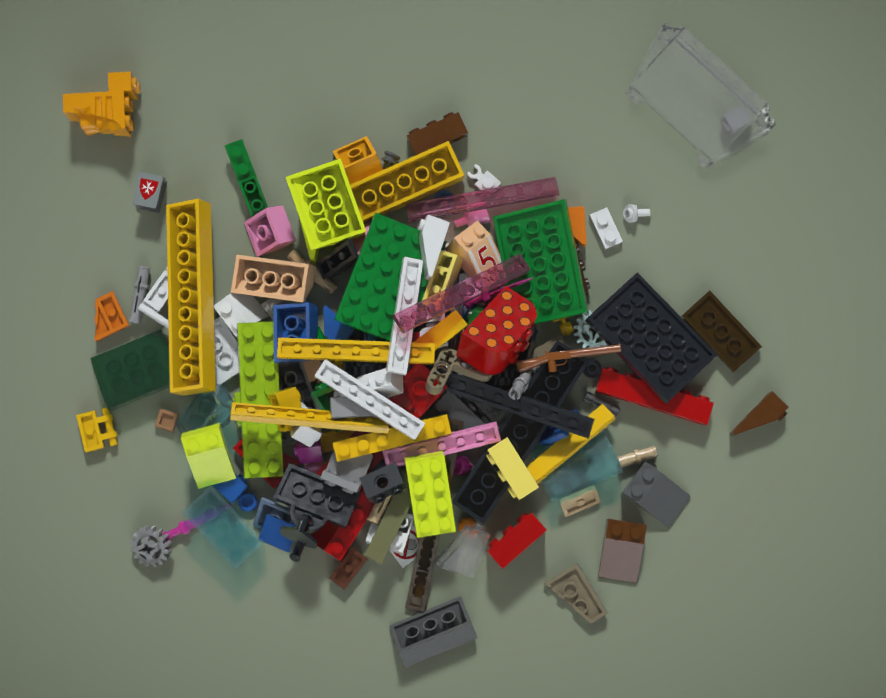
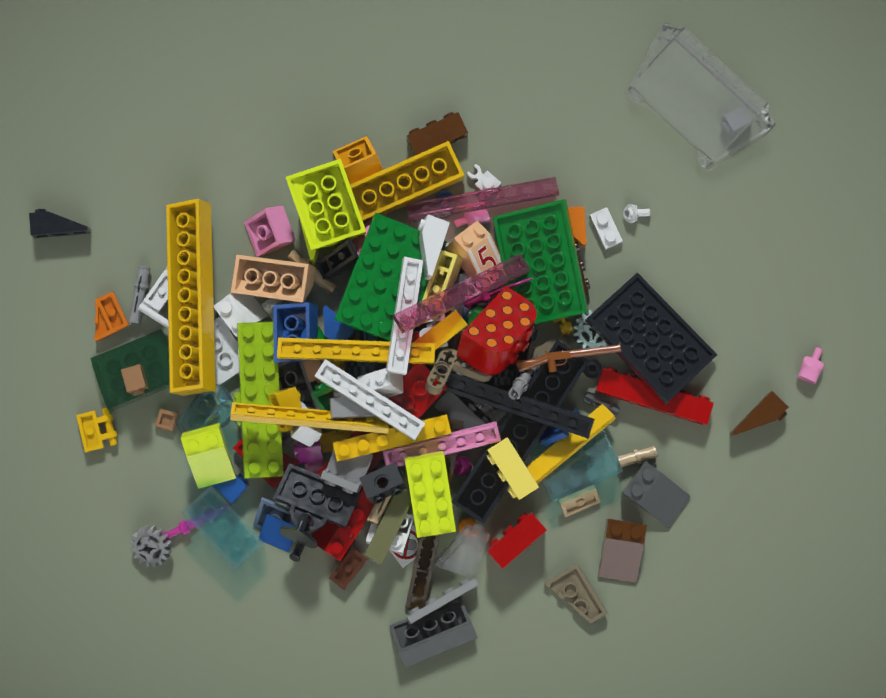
(47, 224): none -> black slope
(105, 111): light orange brick -> none
(135, 379): none -> medium nougat brick
(149, 192): piece -> none
(246, 177): green slope -> none
(248, 502): blue tile -> none
(390, 158): dark grey bush -> none
(448, 595): none -> light grey plate
(721, 331): dark brown plate -> none
(811, 367): none -> bright pink piece

